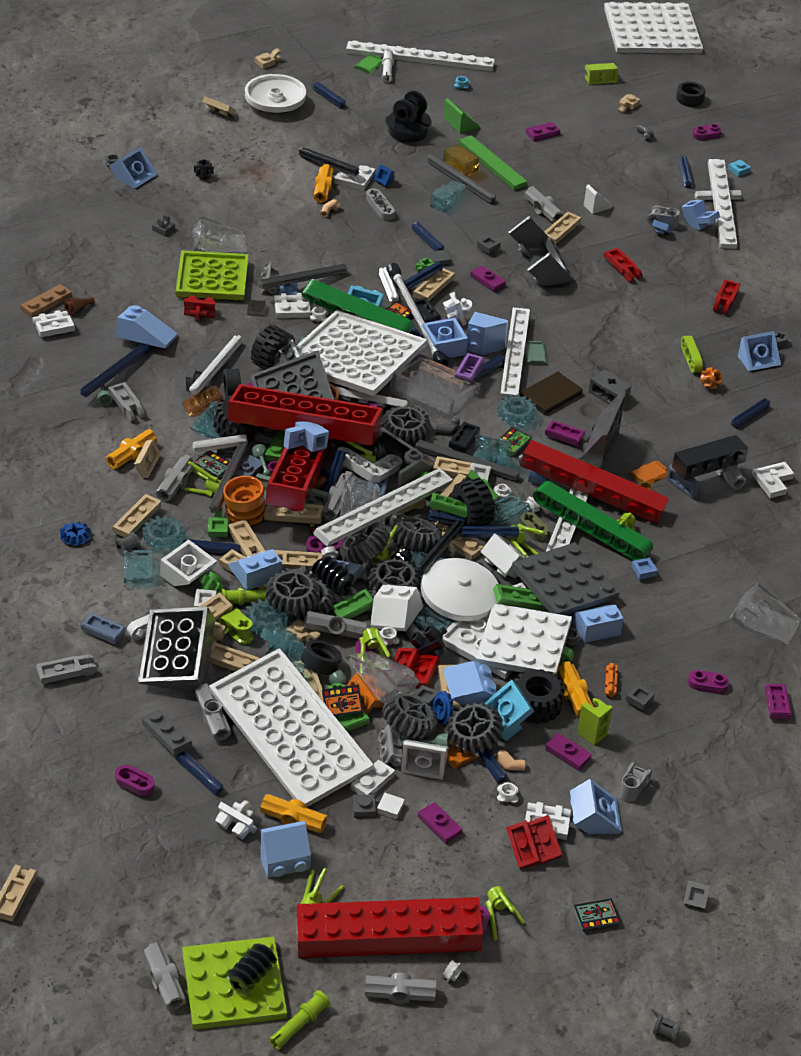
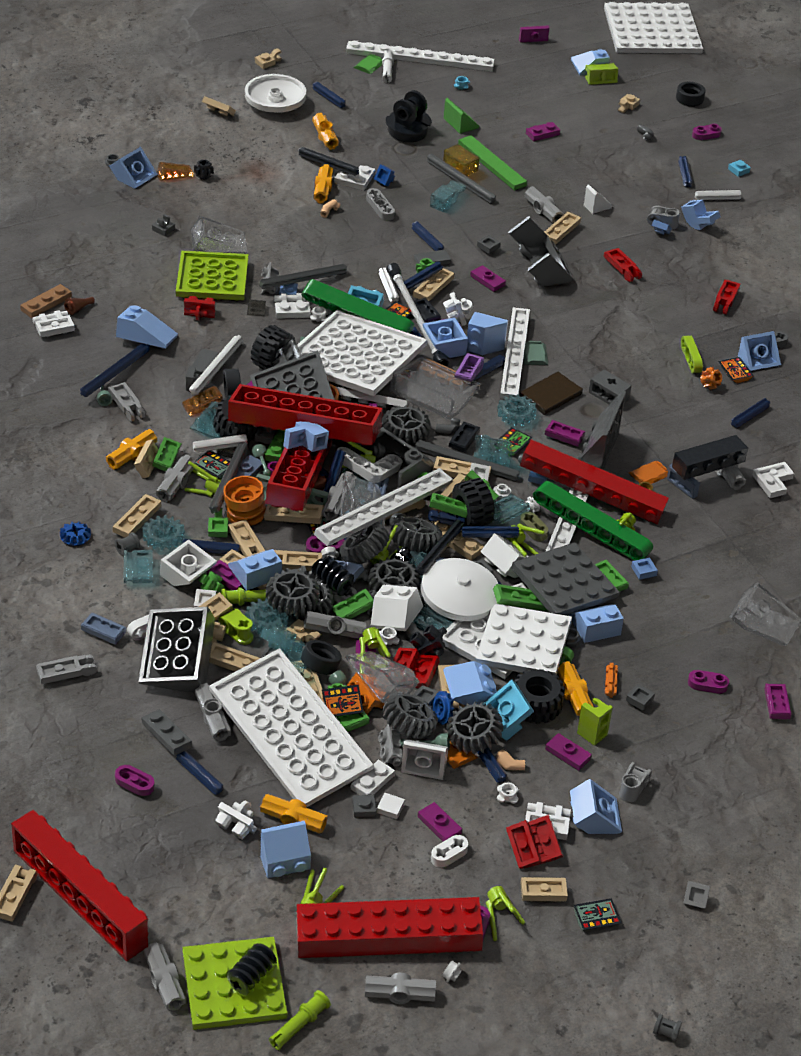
(80, 885): none -> red brick
(166, 454): none -> bright green plate
(173, 171): none -> clear orange slope
(229, 579): none -> magenta plate
(325, 131): none -> light orange piece
(451, 853): none -> white beam
(534, 34): none -> magenta plate
(543, 889): none -> tan plate
(591, 57): none -> light blue slope
(613, 575): none -> bright green plate
(722, 203): white plate -> none
(736, 369): none -> piece

